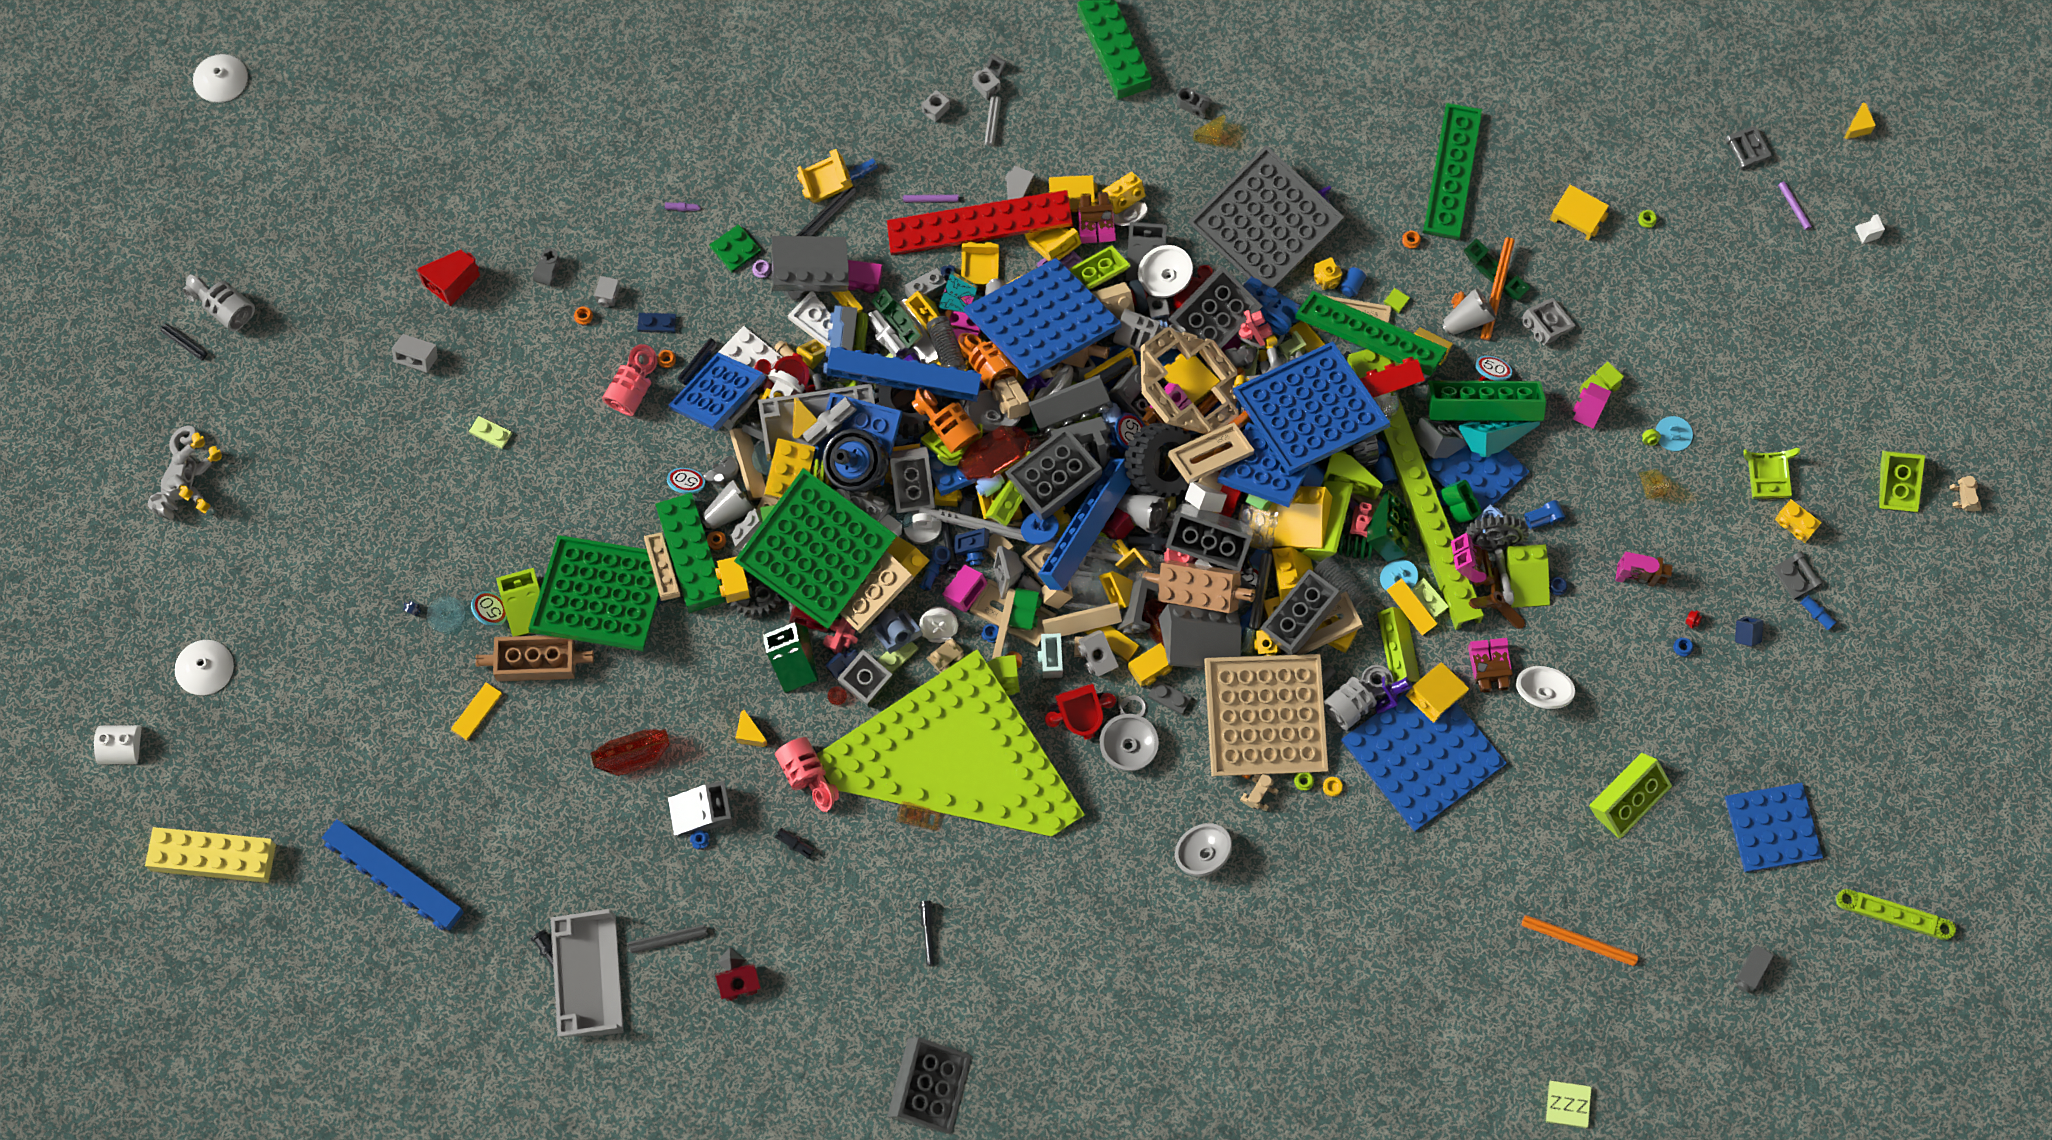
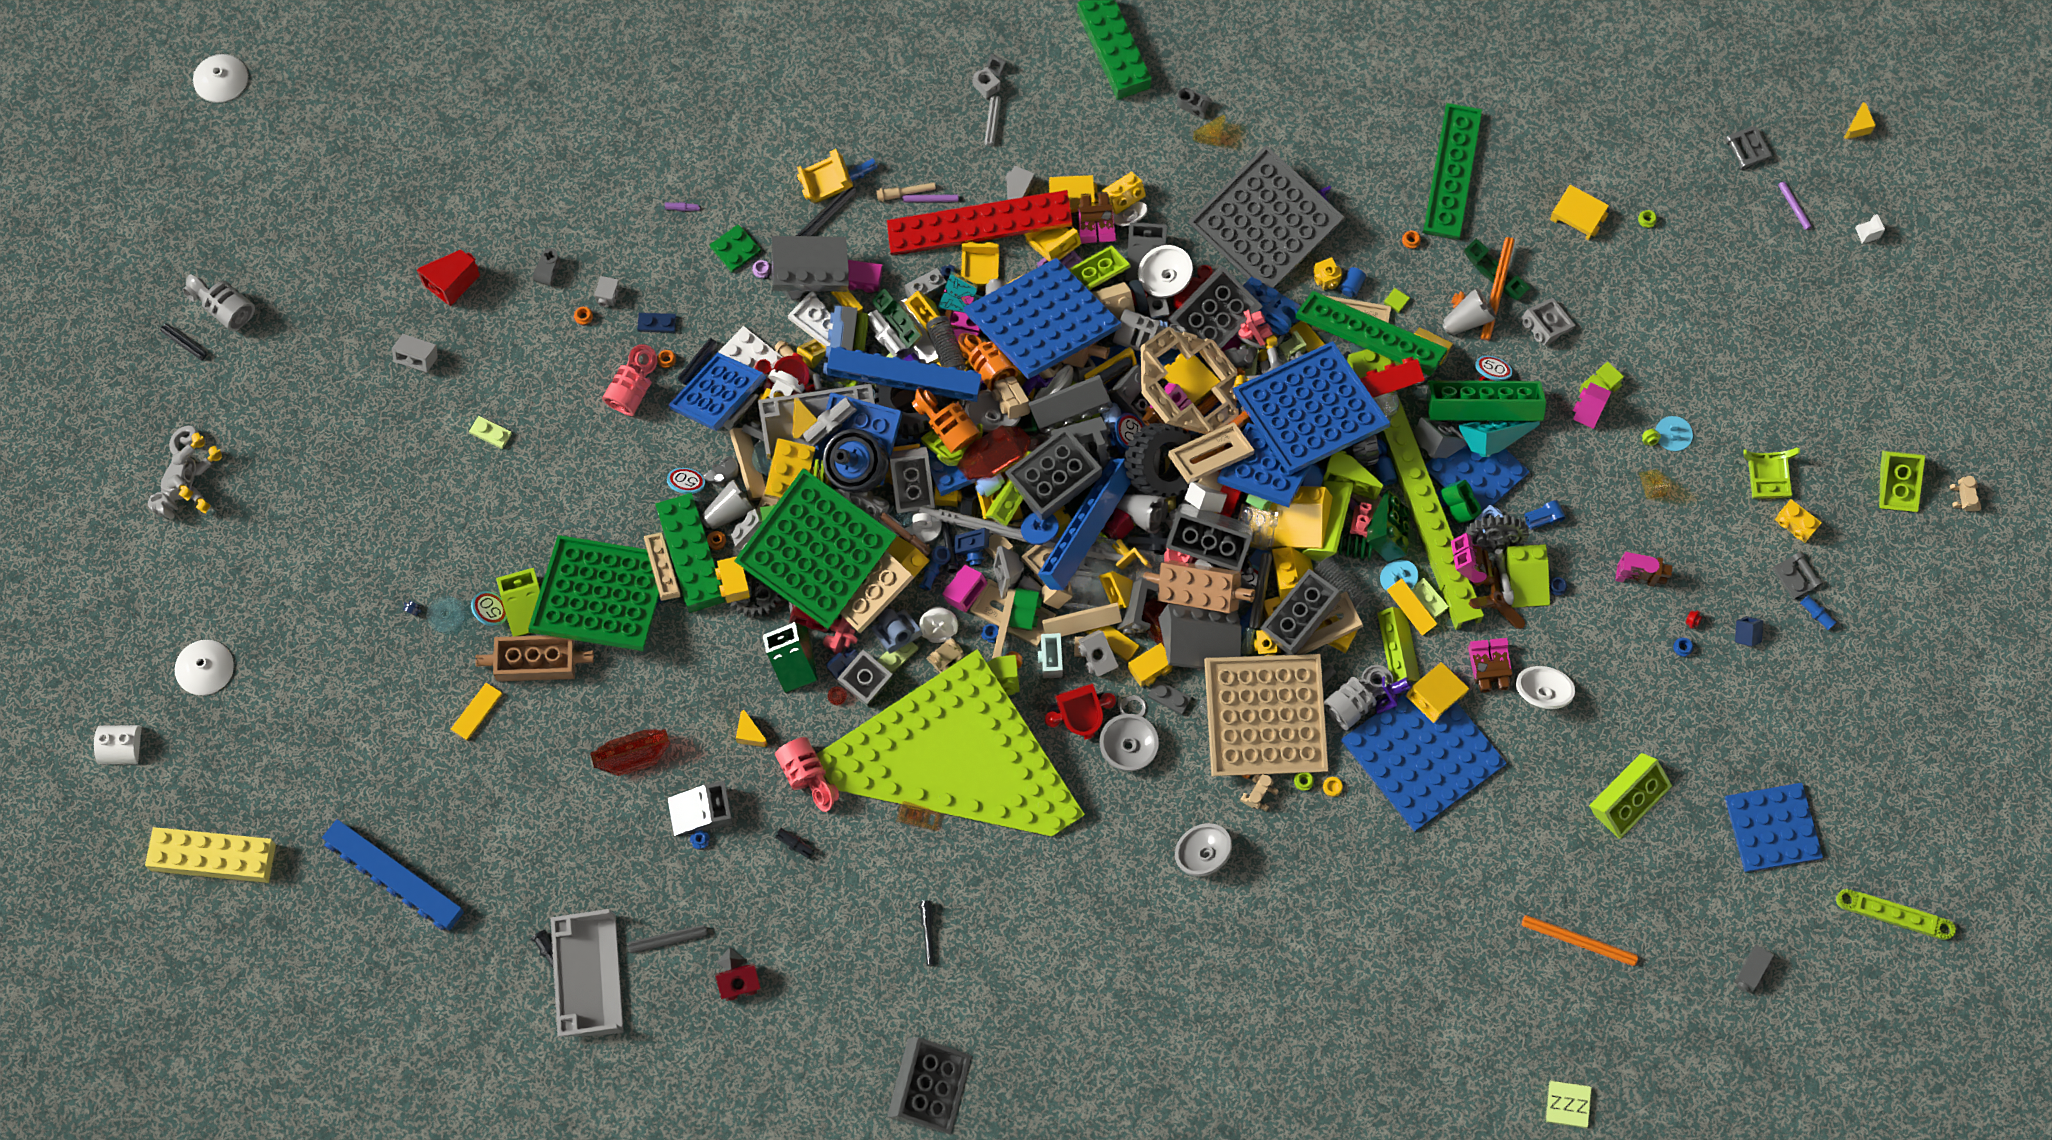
(892, 193): none -> tan pin
(912, 539): none -> nougat pin
(932, 111): light grey brick -> none

